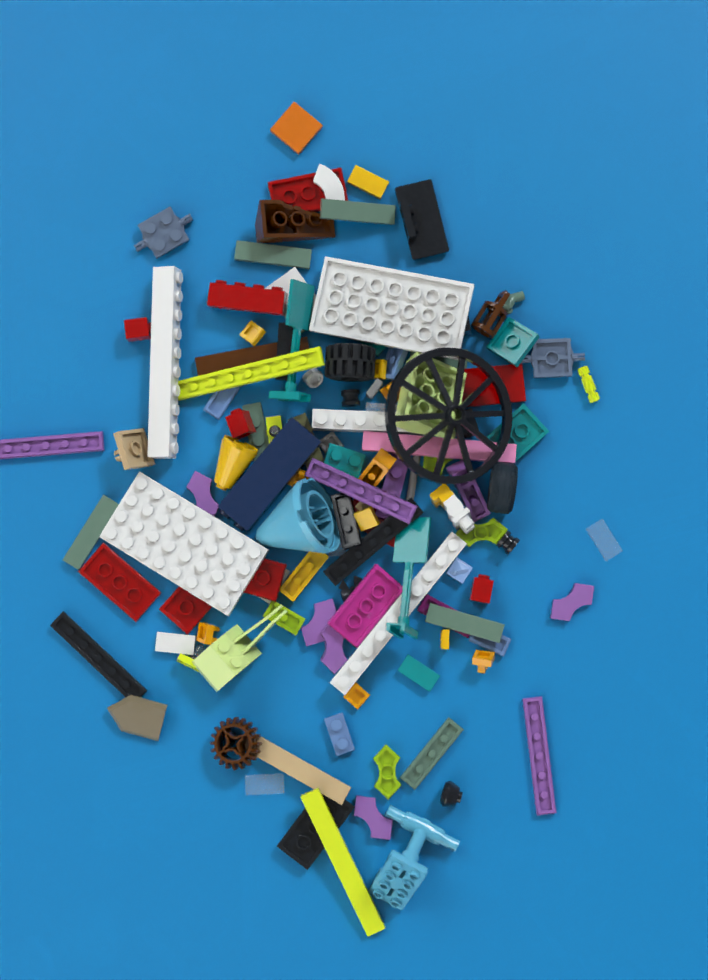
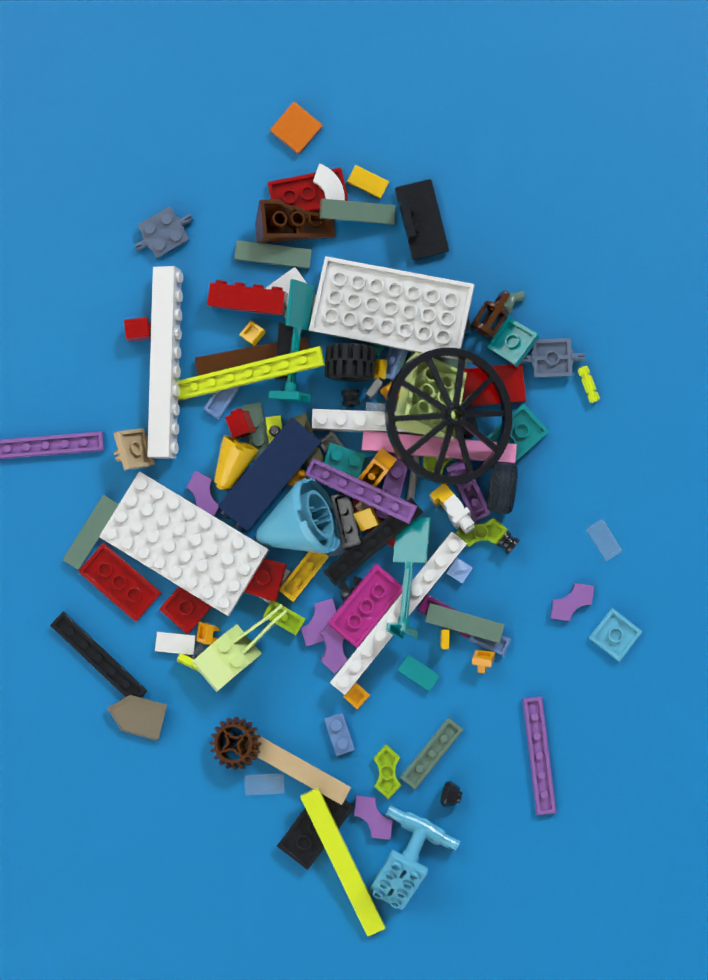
(313, 378): white tile -> none
(481, 589): red brick -> none
(615, 634): none -> medium azure tile

